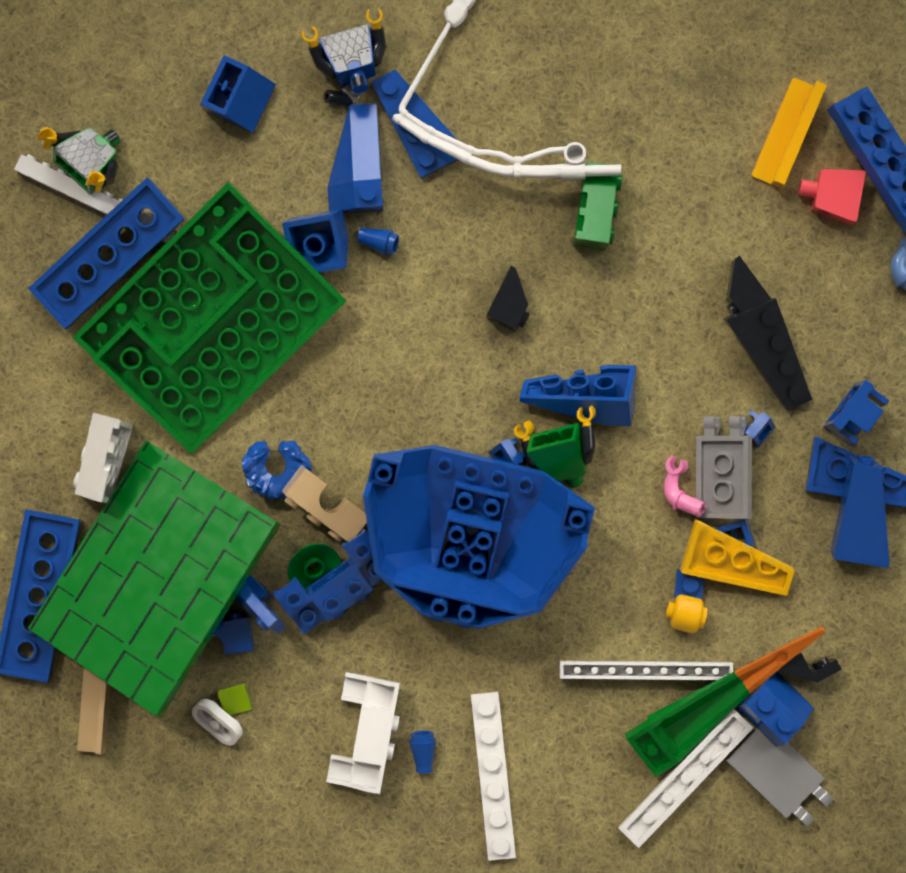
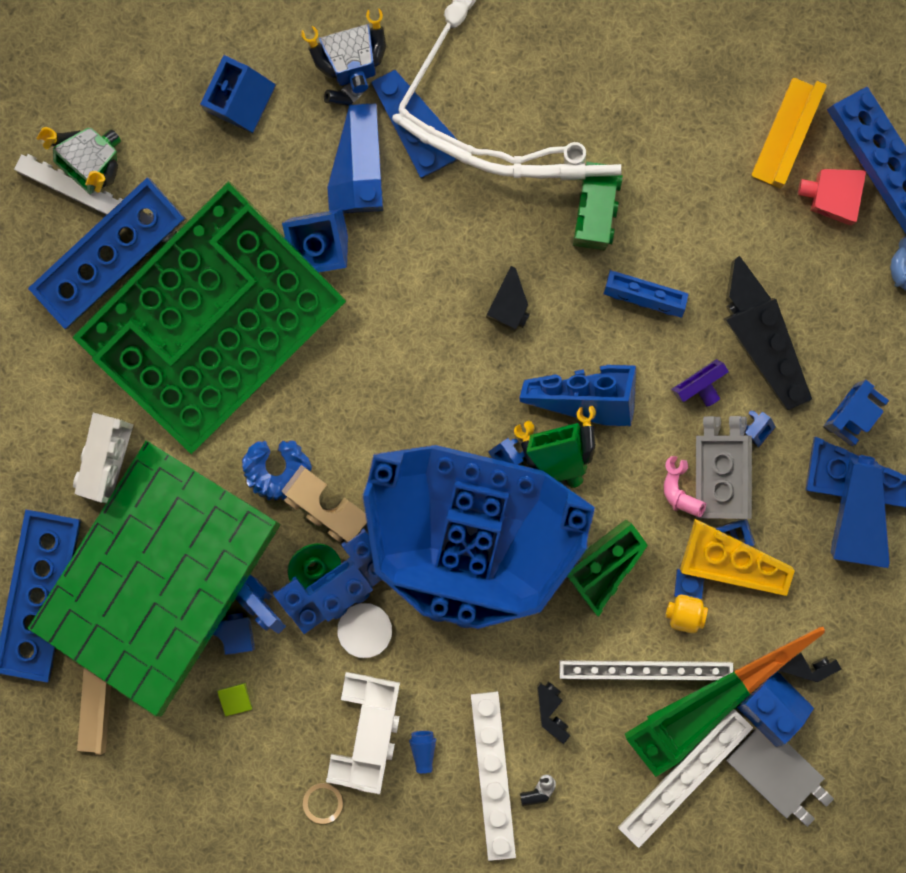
(217, 721): white plate -> none
(305, 803): none -> tan piece
(364, 630): none -> white tile
(379, 240): blue cone -> none
(541, 792): none -> arm
(548, 703): none -> black slope
(606, 565): none -> green wedge
(646, 294): none -> blue plate
(701, 383): none -> dark purple tile

